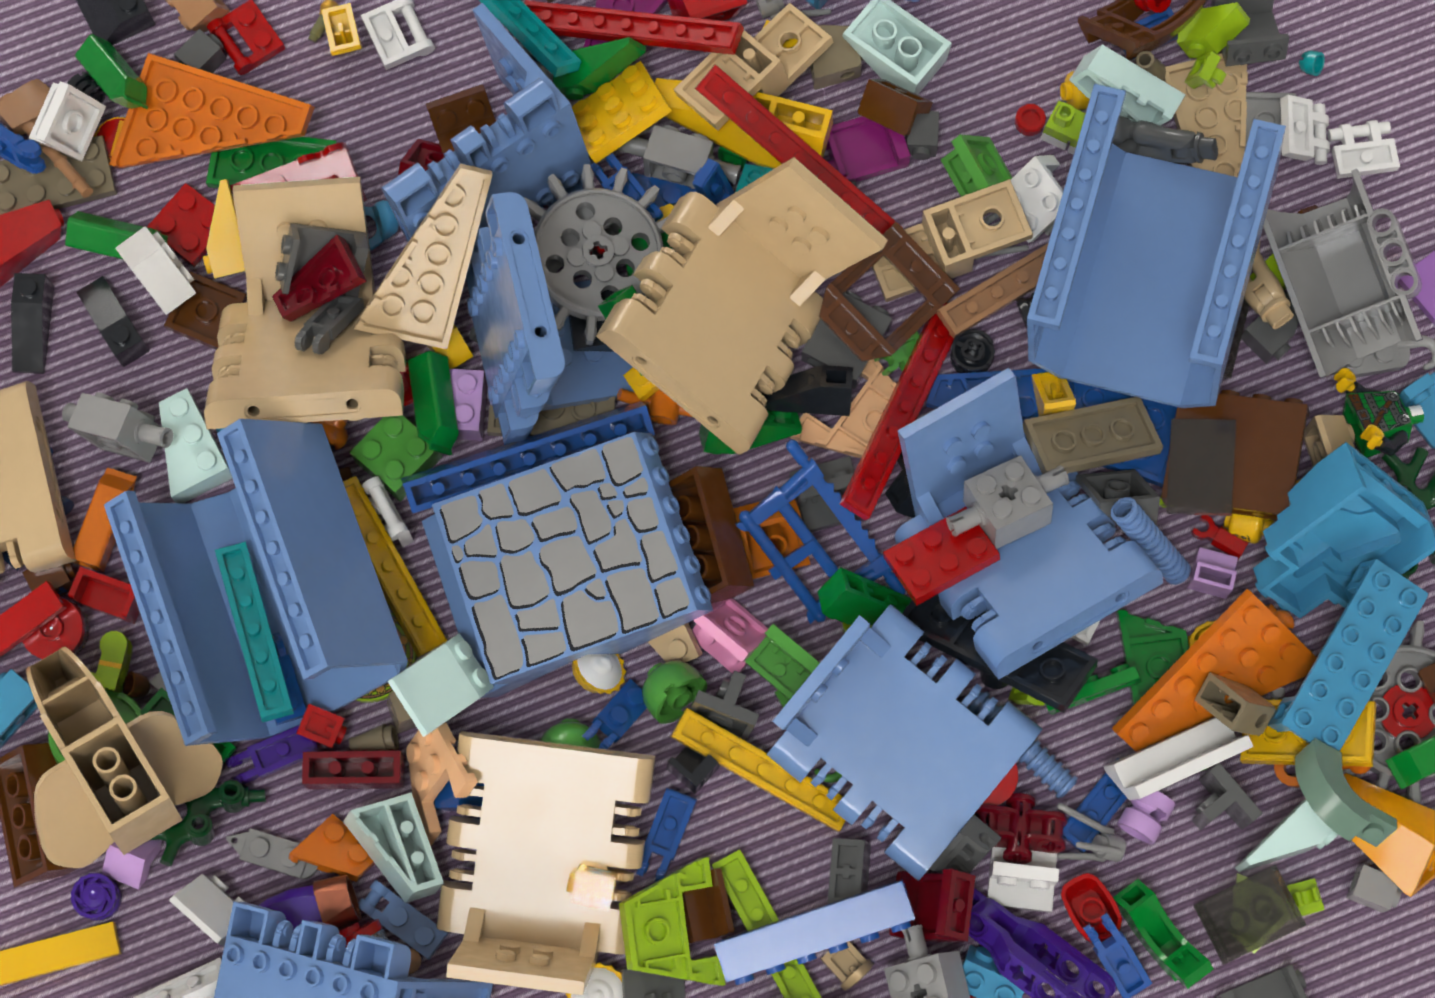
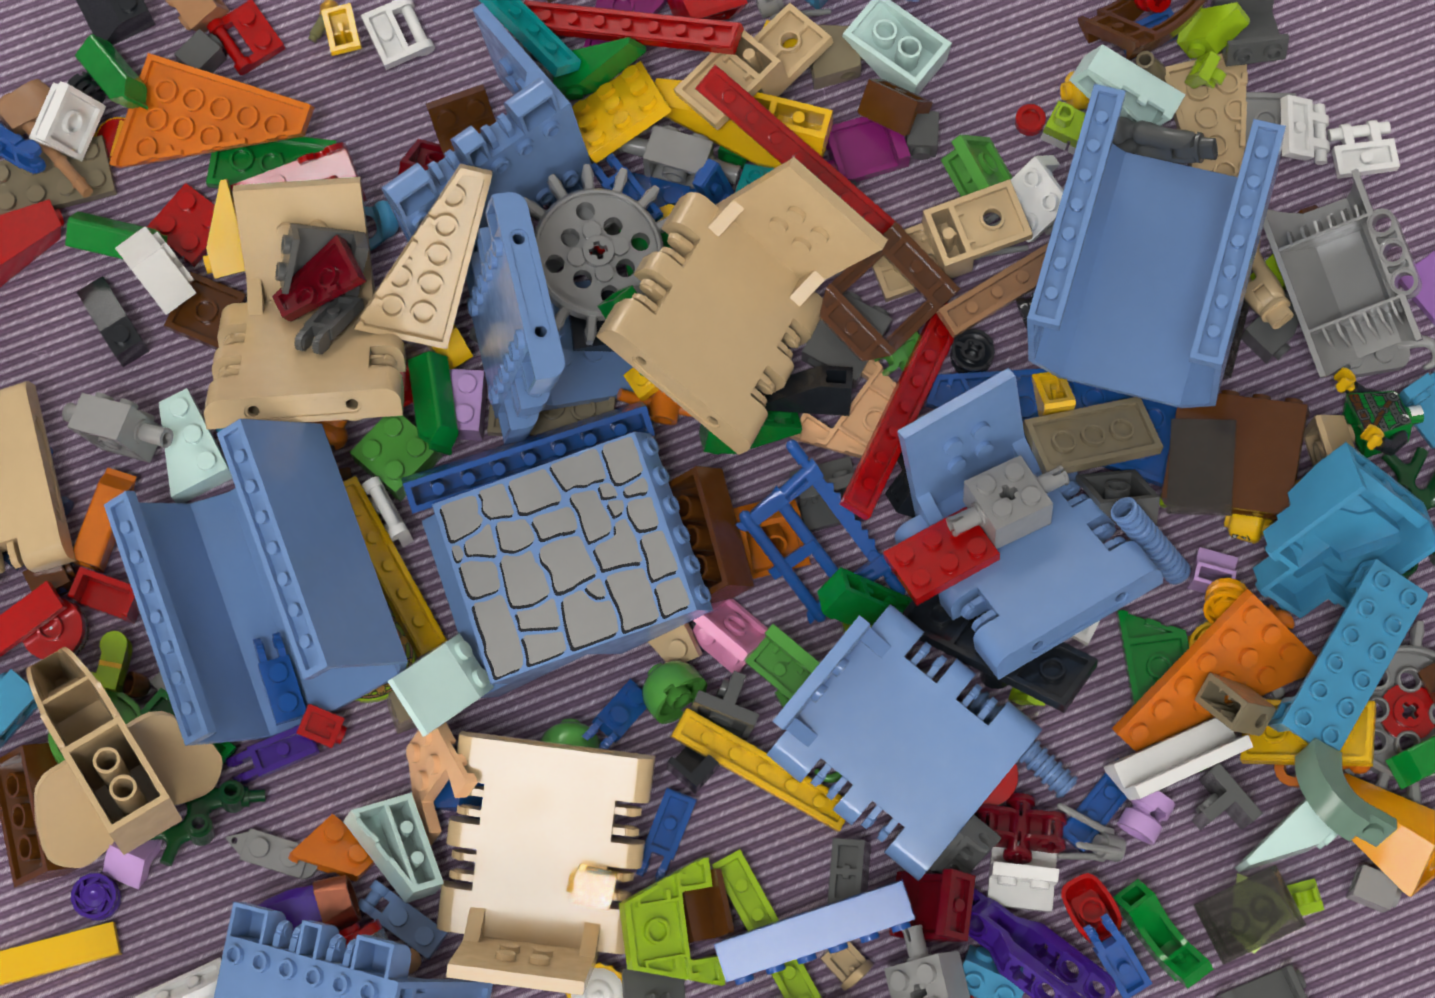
(30, 322): black slope -> none
(207, 906): white slope -> none
(254, 632): teal plate -> none
(353, 770): dark red brick -> none
(377, 739): dark tan cone -> none
(599, 672): white piece -> none
(1094, 688): green plate -> none
(1220, 538): red bar -> none
(1220, 597): none -> light orange wheel
(1312, 62): teal hinge -> none

